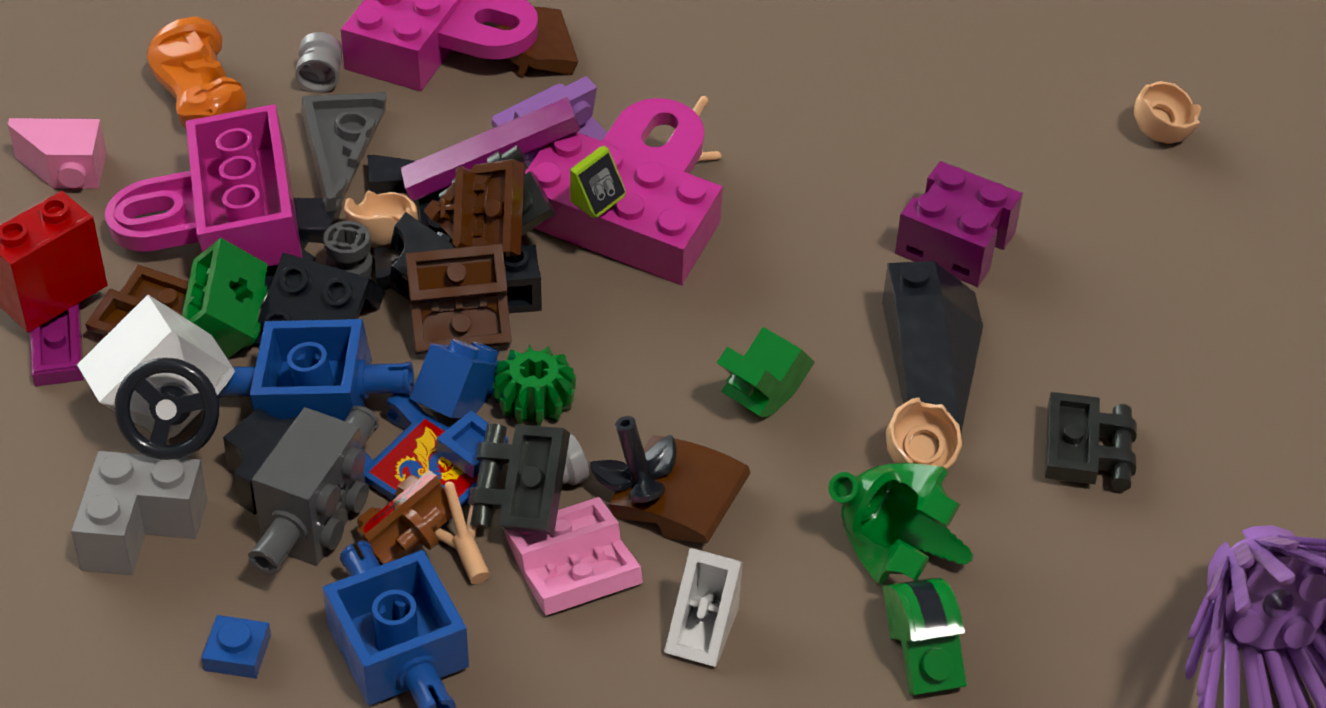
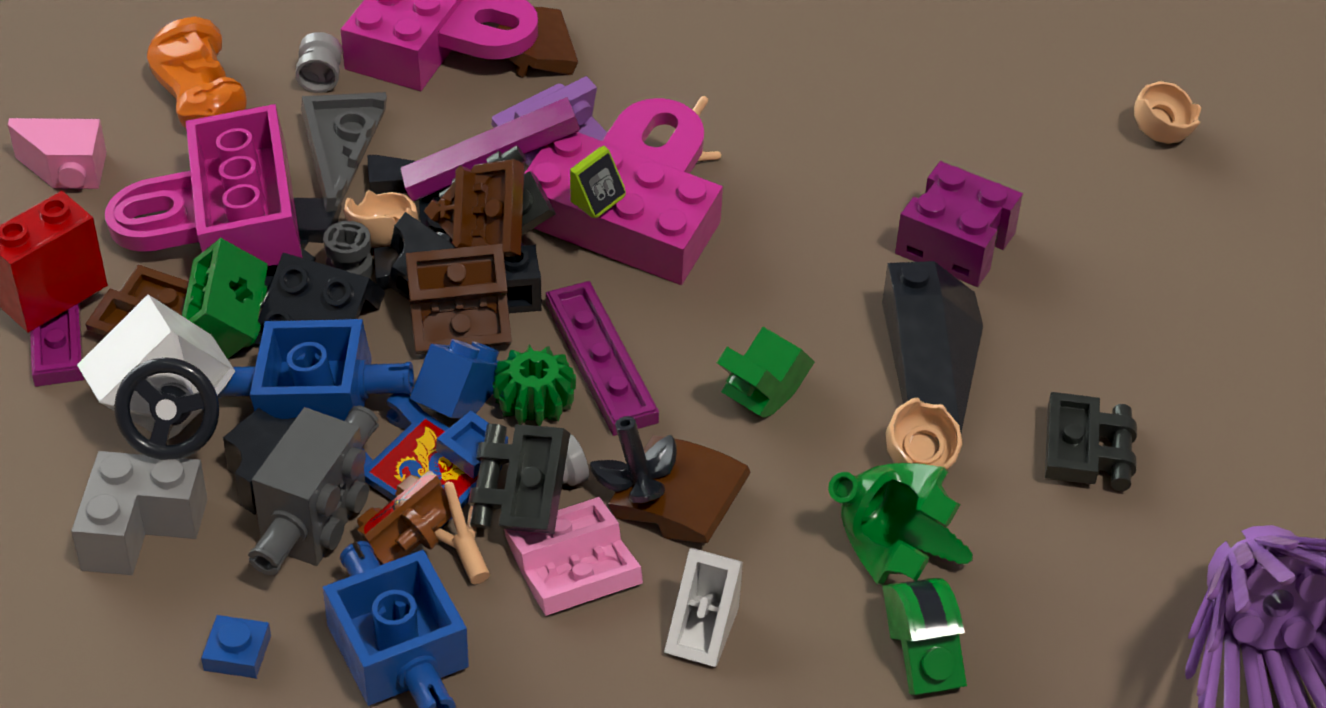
(601, 356): none -> magenta tile

